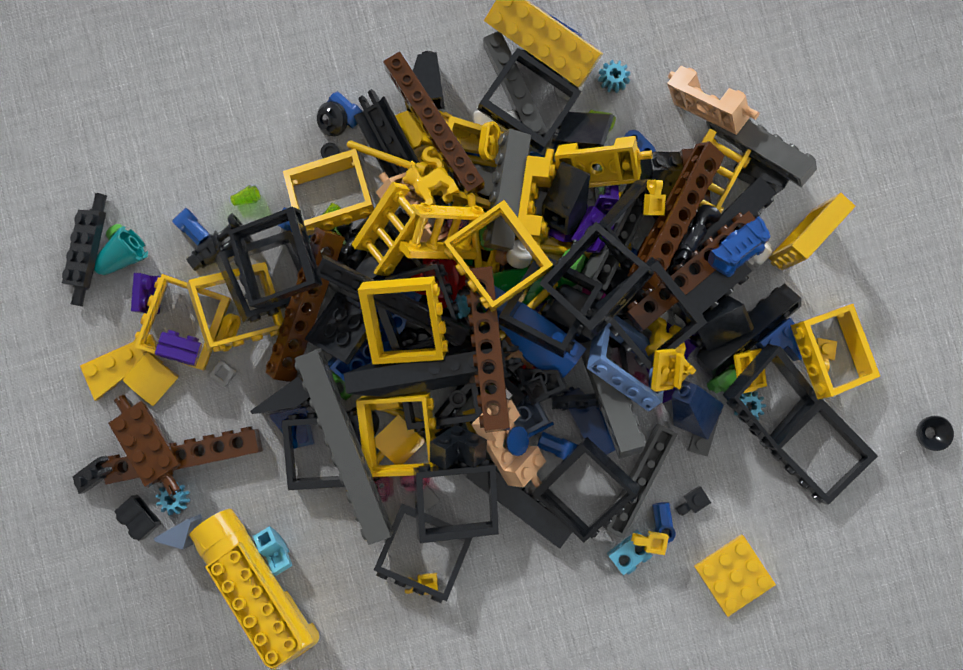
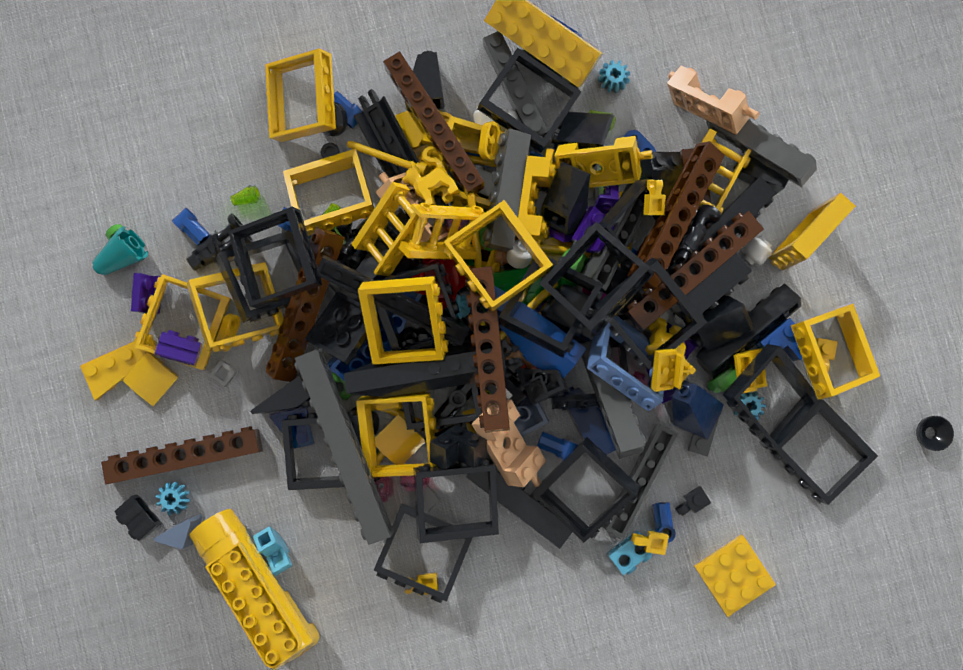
(84, 248): black plate -> none
(91, 475): black hinge -> none
(145, 445): reddish brown plate -> none
(324, 94): none -> yellow window
(518, 439): blue piece -> none
(740, 247): blue piece -> none

